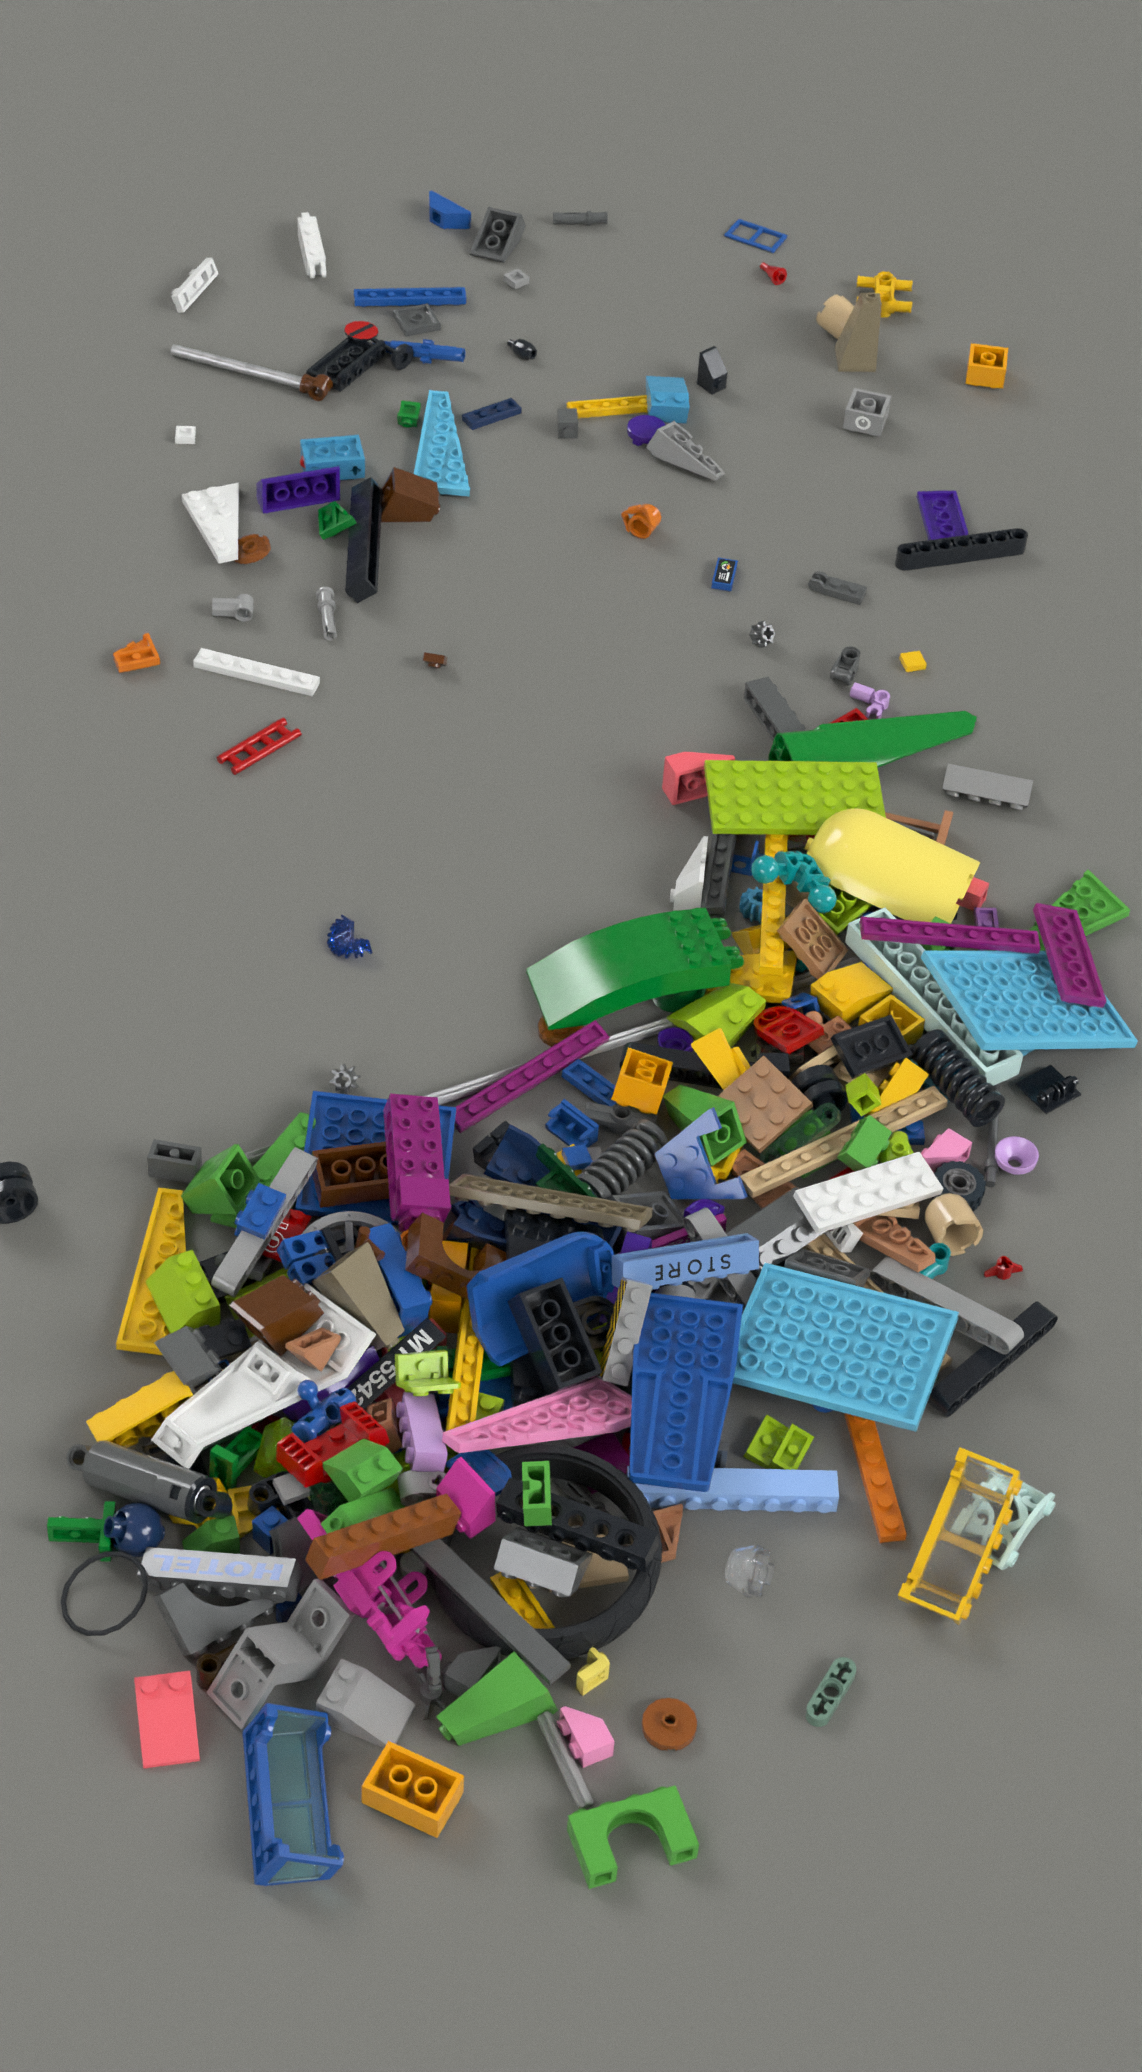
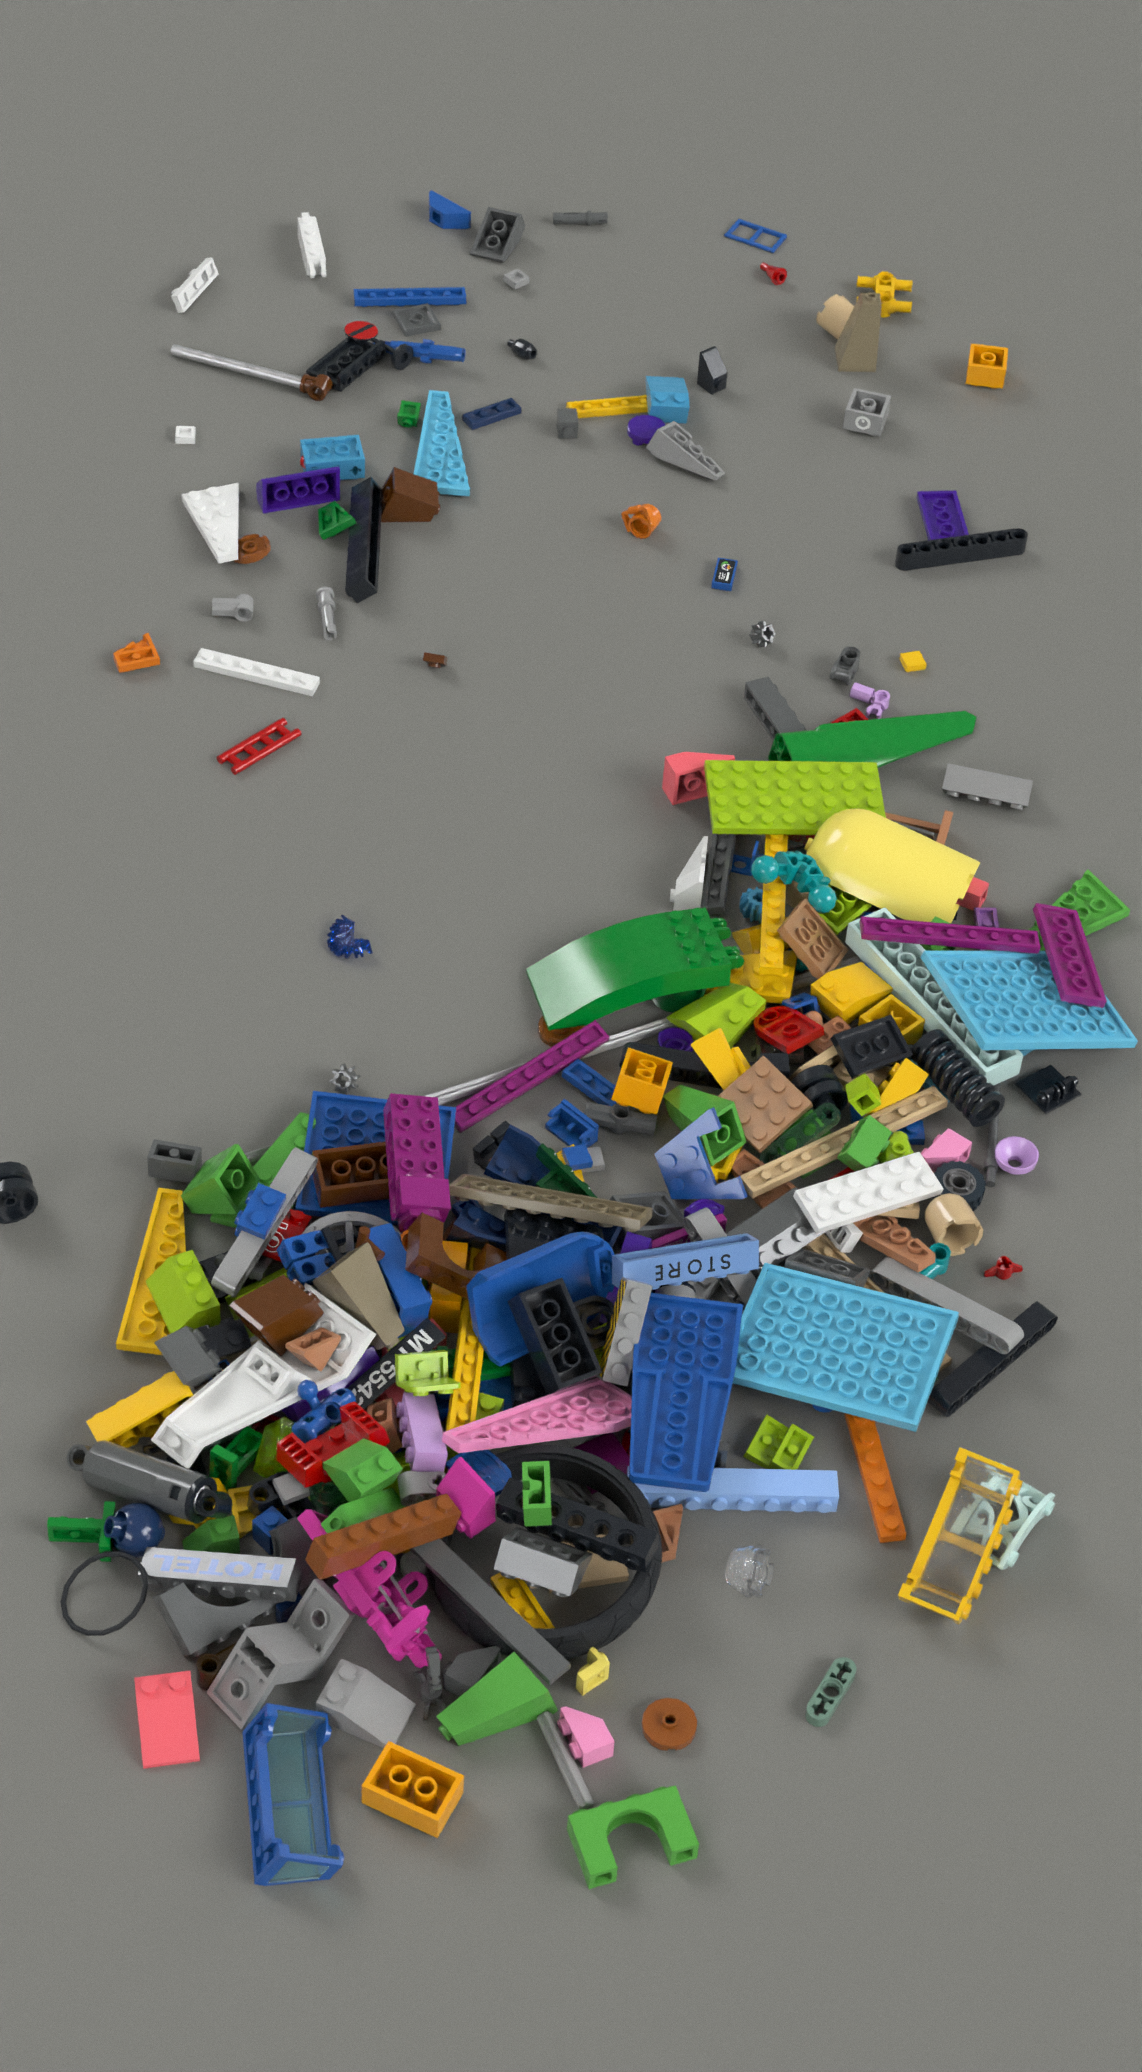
(645, 1148): dark grey piece -> none
(837, 588): dark grey hinge -> none

